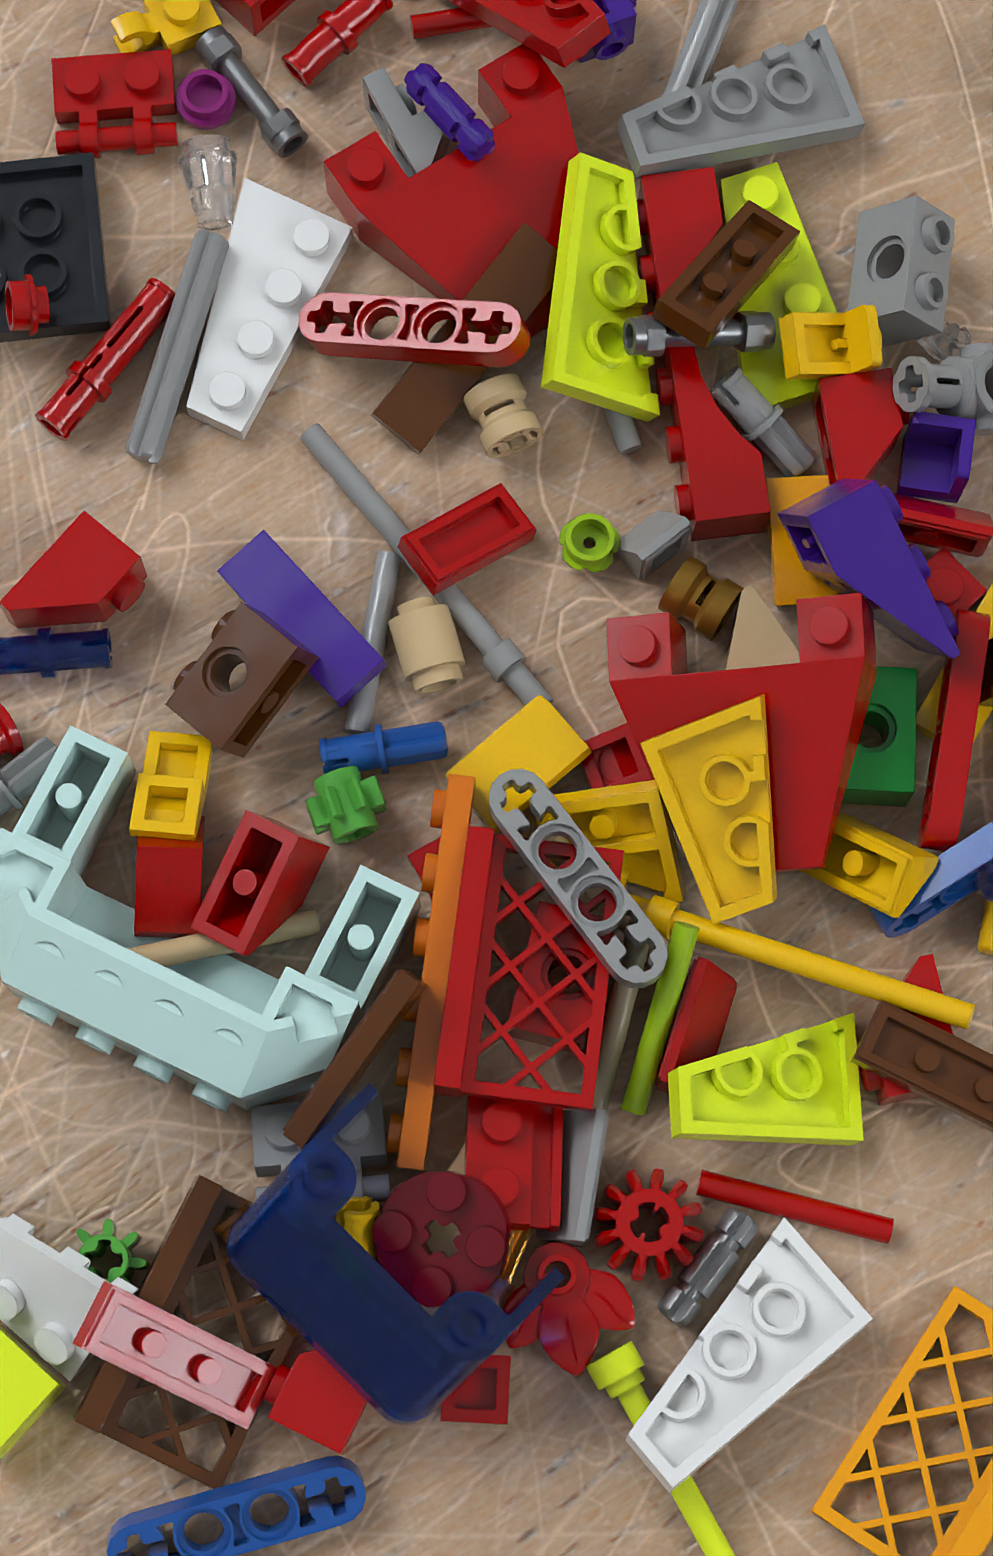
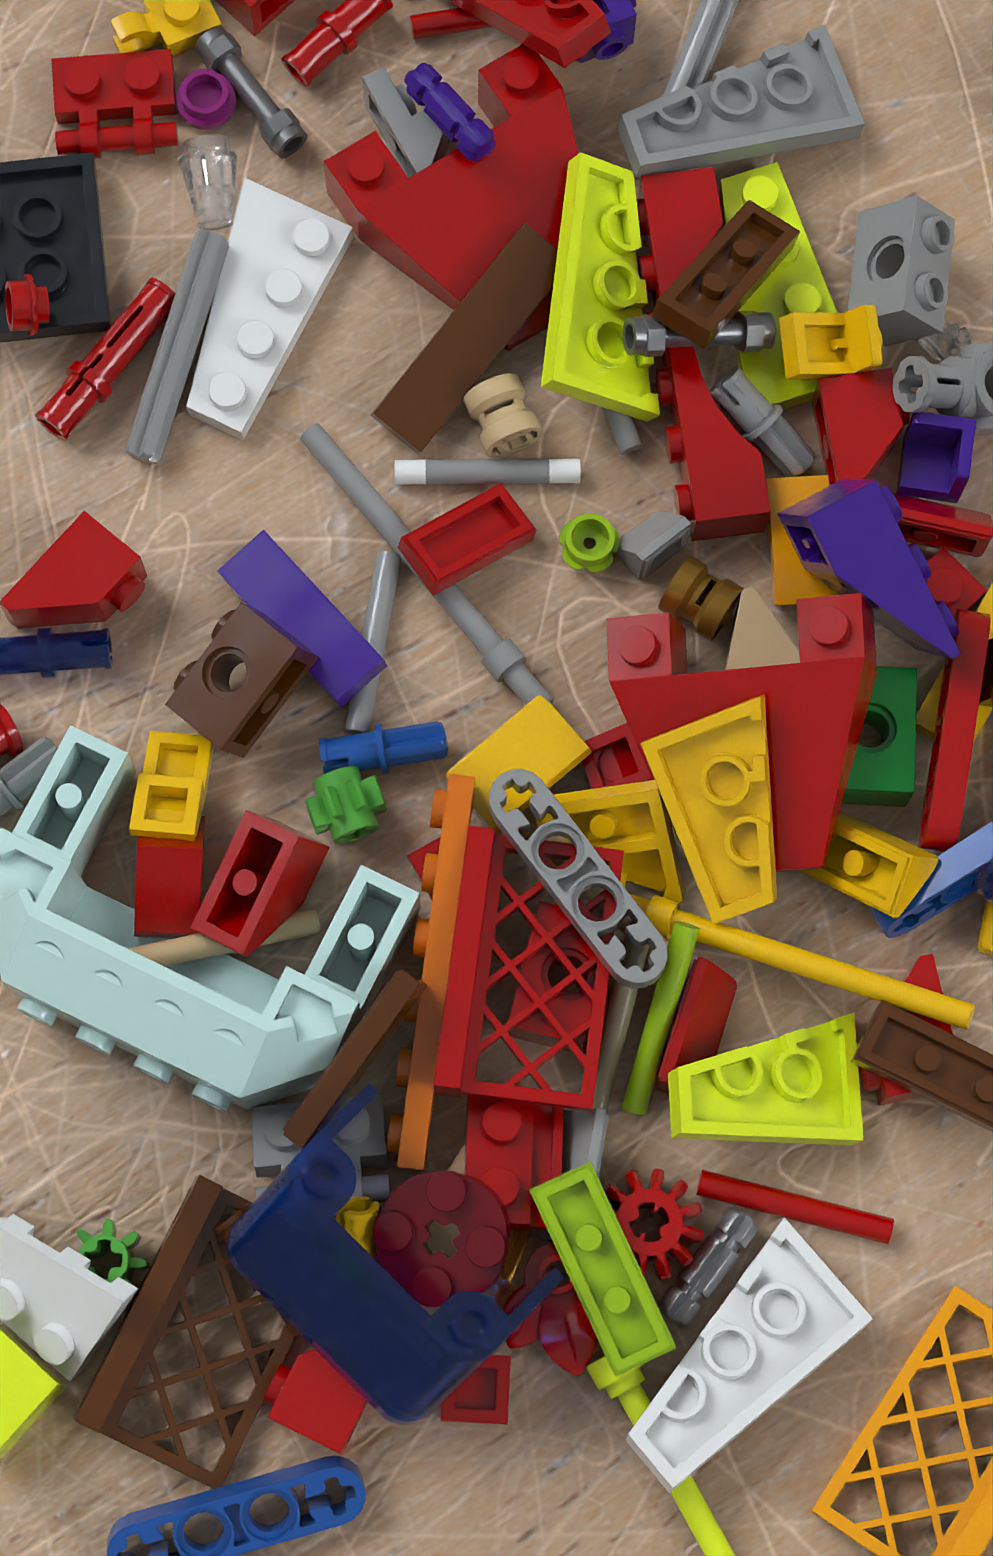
(174, 1355): tile -> none
(415, 321): red beam -> none
(427, 645): tan brick -> none
(487, 471): none -> light grey bar
(602, 1268): none -> lime tile

